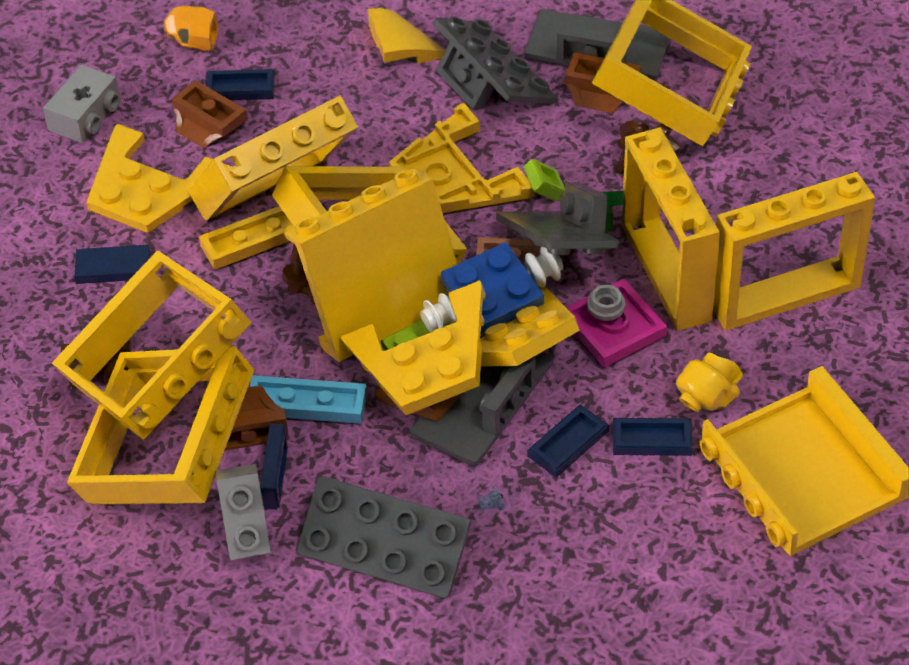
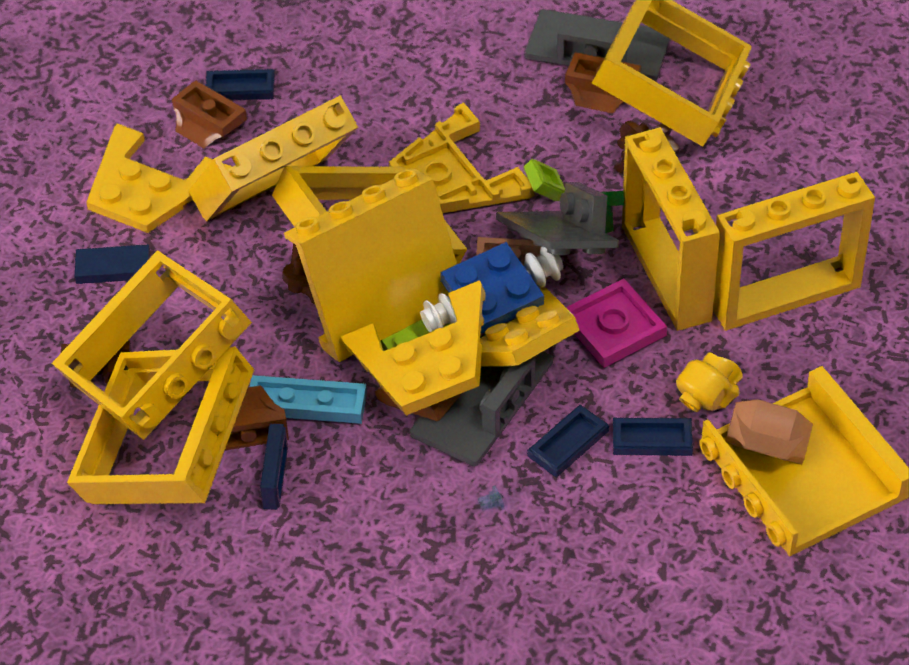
(82, 104): light grey brick -> none
(192, 27): light orange rock -> none
(243, 511): light grey brick -> none
(245, 237): yellow plate -> none
(384, 536): dark grey bracket -> none
(400, 38): yellow slope -> none
(482, 61): dark grey bracket -> none
(606, 303): light grey plate -> none
(770, 430): none -> nougat slope

